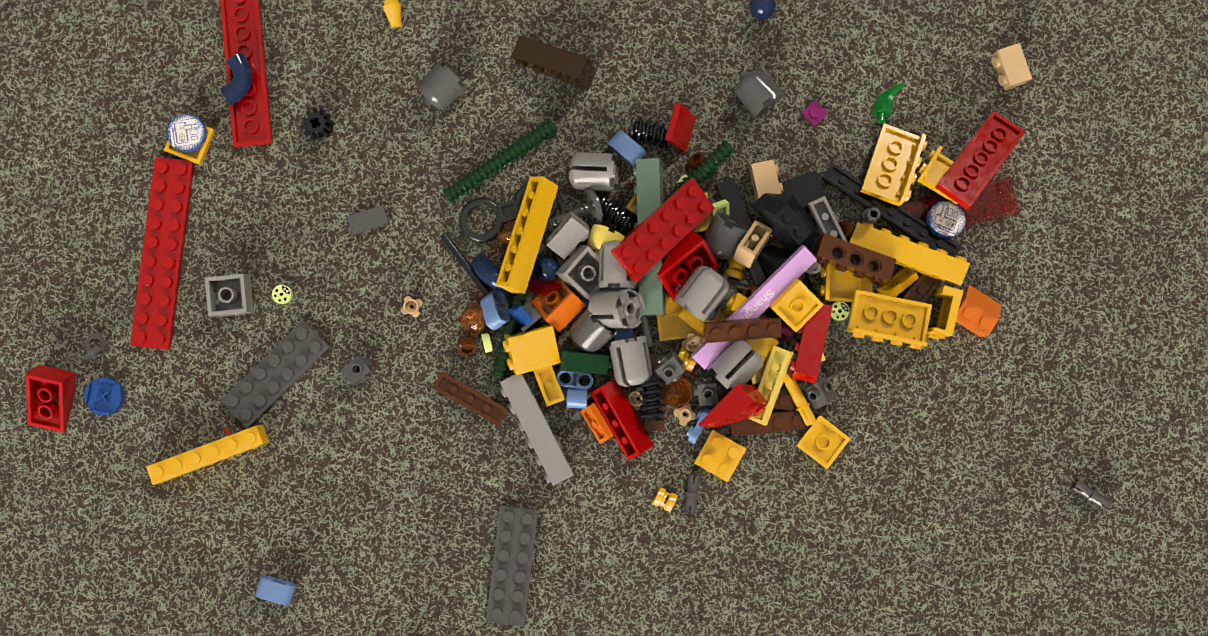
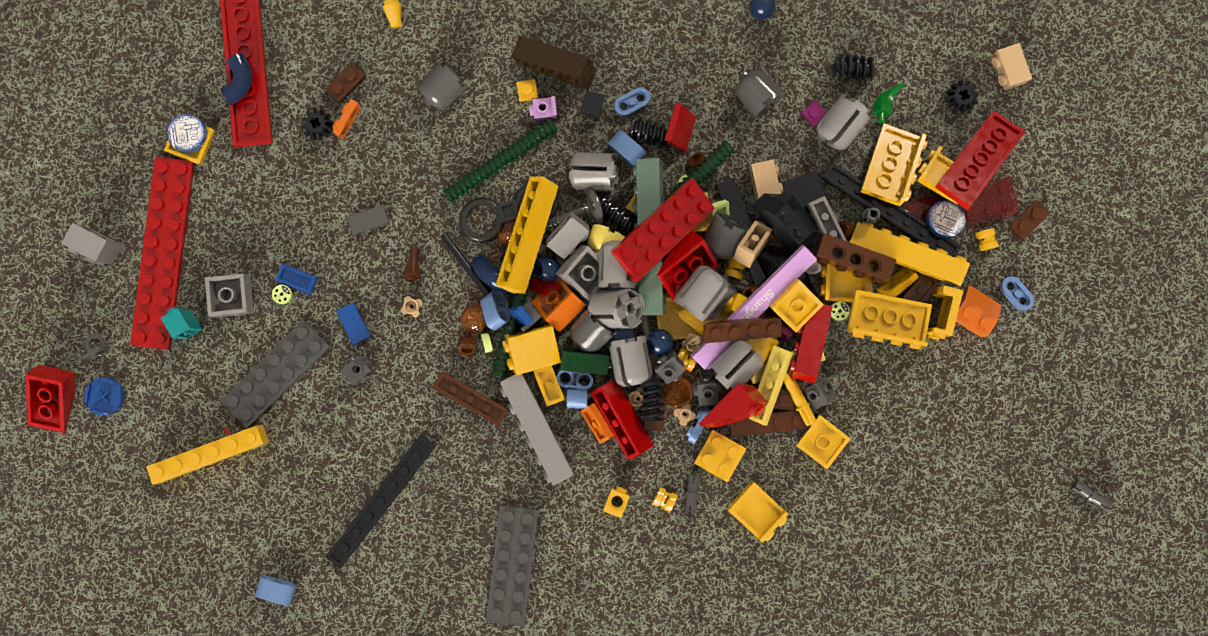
(91, 245): none -> light grey brick
(181, 323): none -> teal brick
(296, 278): none -> blue tile
(343, 124): none -> orange plate
(345, 82): none -> reddish brown plate
(353, 323): none -> blue tile
(380, 501): none -> black tile
(412, 271): none -> reddish brown cone
(527, 90): none -> yellow plate
(550, 111): none -> lavender brick
(592, 104): none -> black panel
(616, 510): none -> yellow brick
(631, 102): none -> medium blue plate
(660, 342): none -> dark blue piece
(757, 512): none -> yellow panel
(842, 123): none -> light grey cylinder
(854, 66): none -> black piece
(955, 97): none -> black gear
(987, 239): none -> yellow wheel
(1018, 291): none -> medium blue plate
(1029, 220): none -> reddish brown plate

